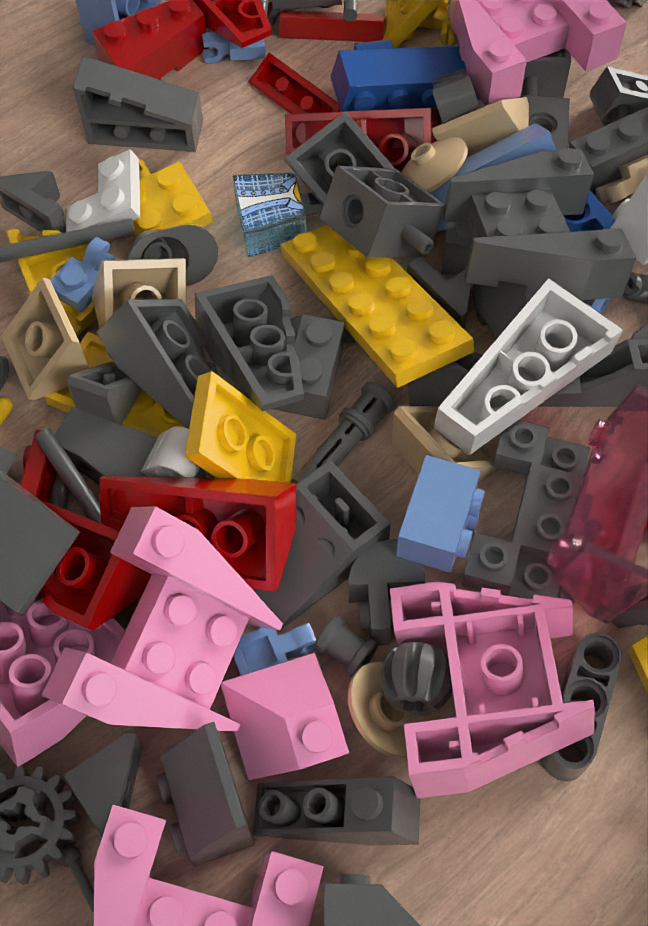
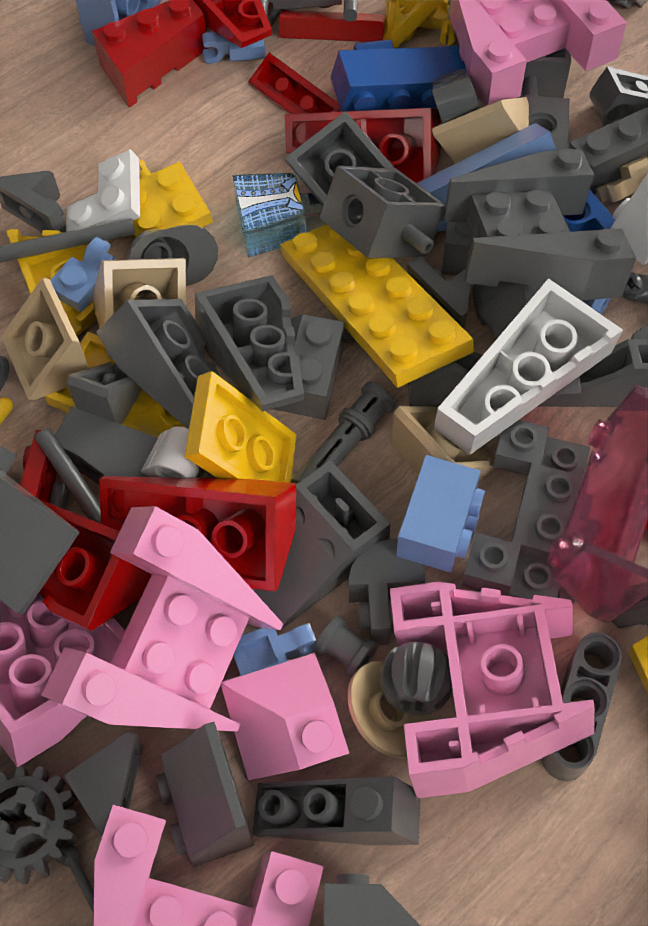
(135, 109): dark grey wedge -> none
(436, 162): tan dish -> none

